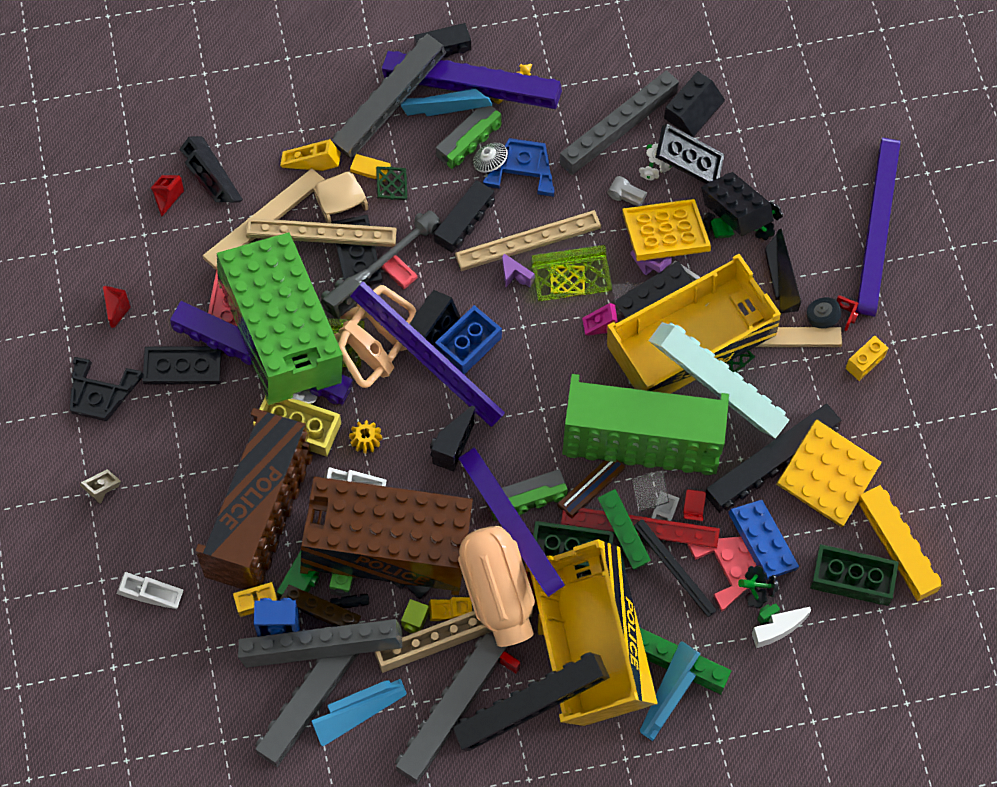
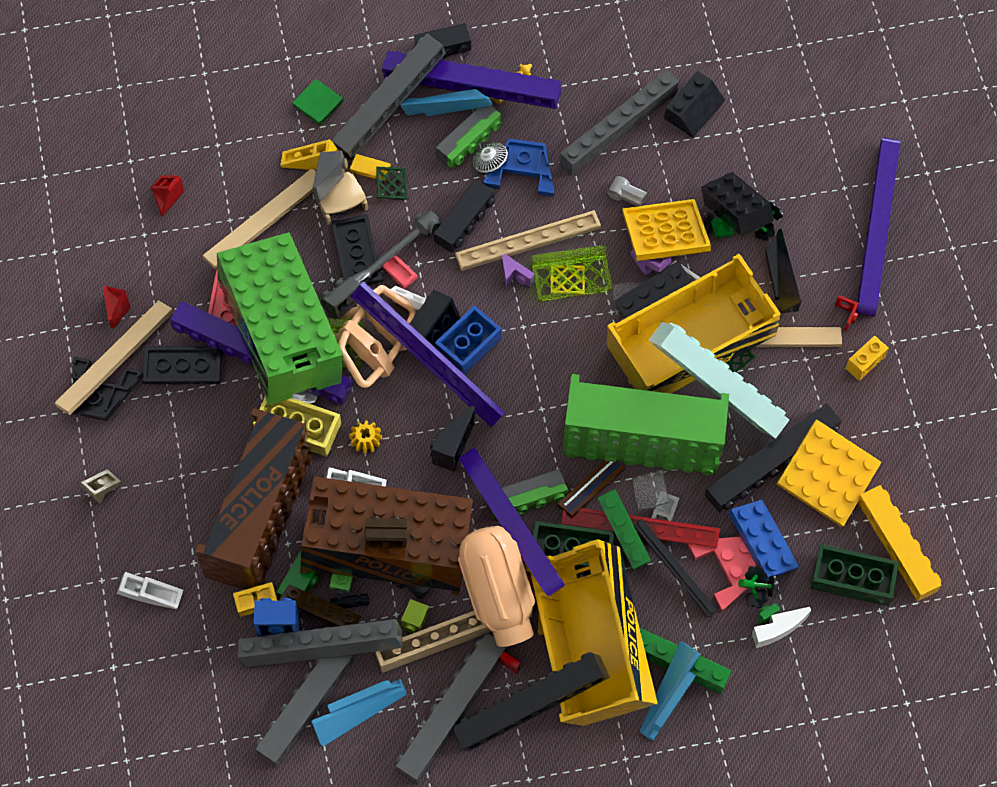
(114, 357): none -> tan tile
(208, 170): black wedge -> none
(317, 102): none -> green tile
(322, 232): tan tile -> none
(328, 173): none -> dark grey slope
(385, 532): none -> dark brown brick
(416, 300): none -> white plate
(448, 609): yellow slope -> none
(598, 320): dark pink slope -> none
(649, 172): white plant -> none
(689, 154): plate -> none
(694, 504): red bracket -> none
(824, 312): black wheel -> none

